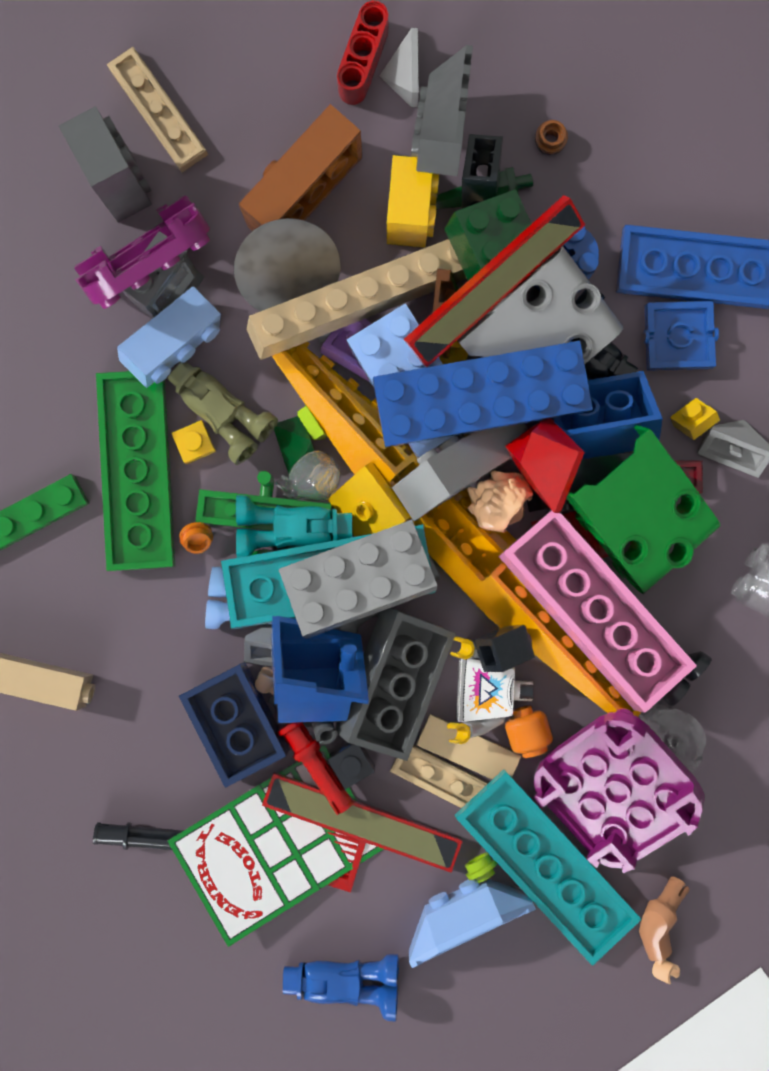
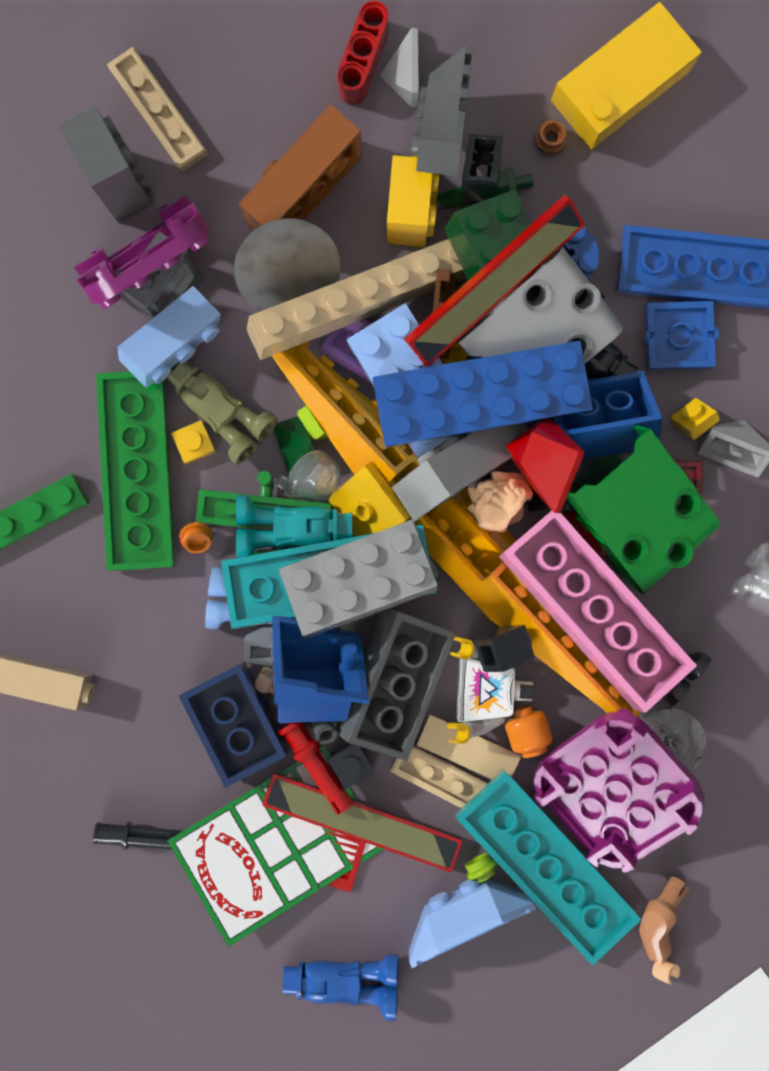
(625, 75): none -> yellow brick

